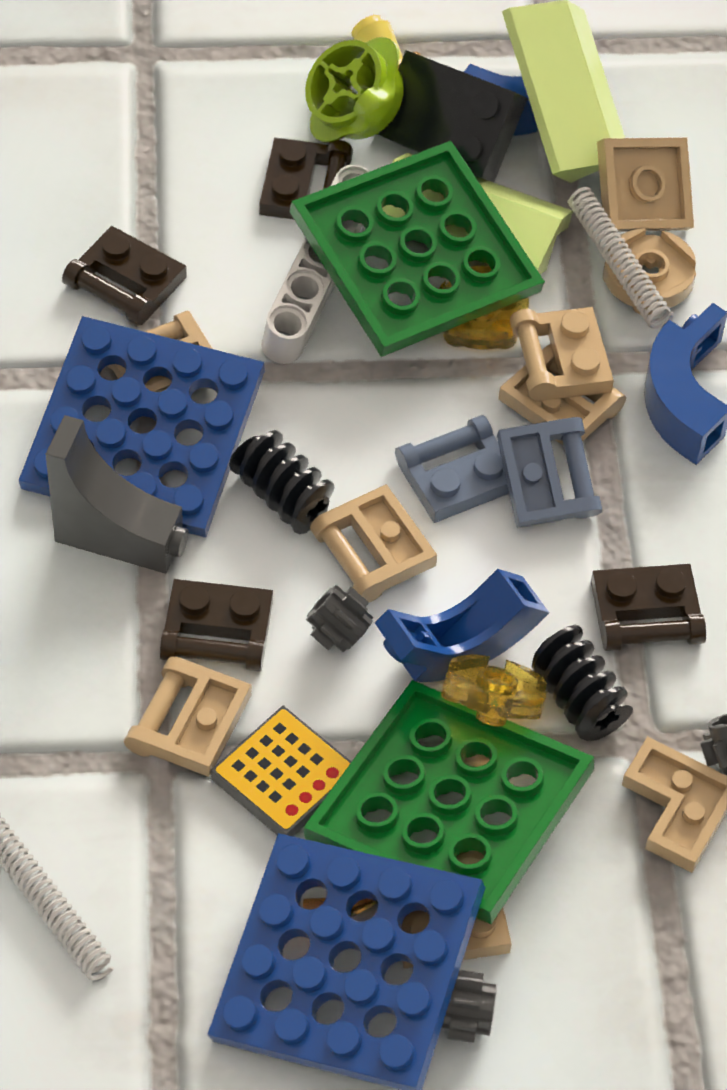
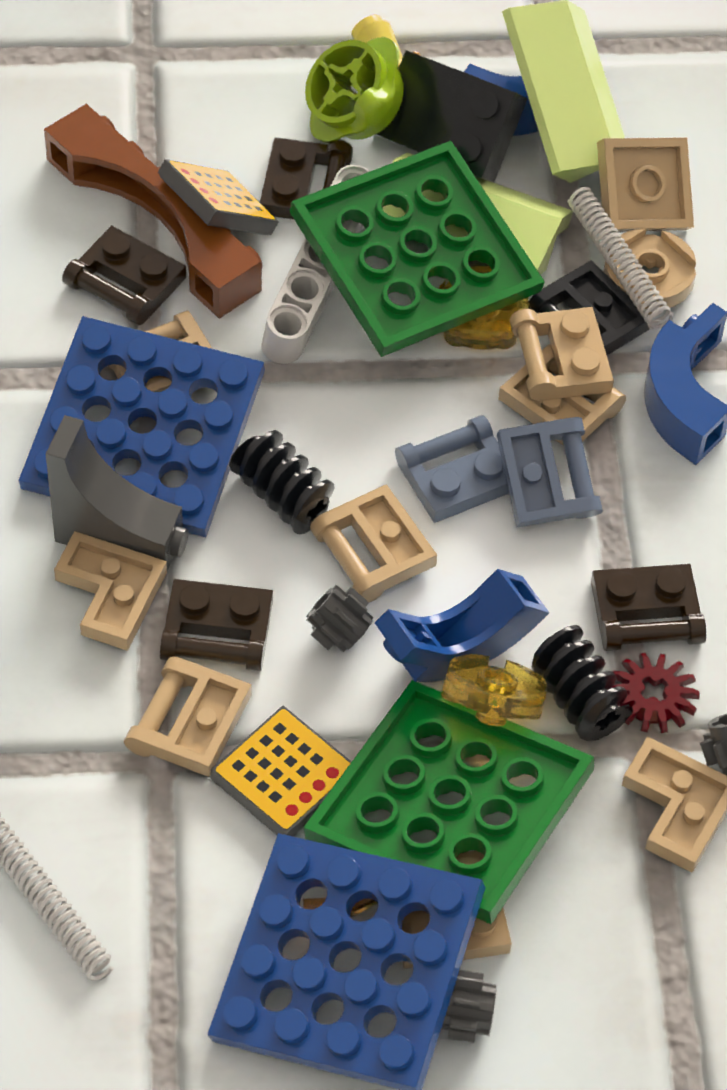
(99, 157): none -> dark orange arch
(122, 586): none -> tan plate
(217, 197): none -> tile
(591, 287): none -> black plate
(651, 709): none -> dark red gear

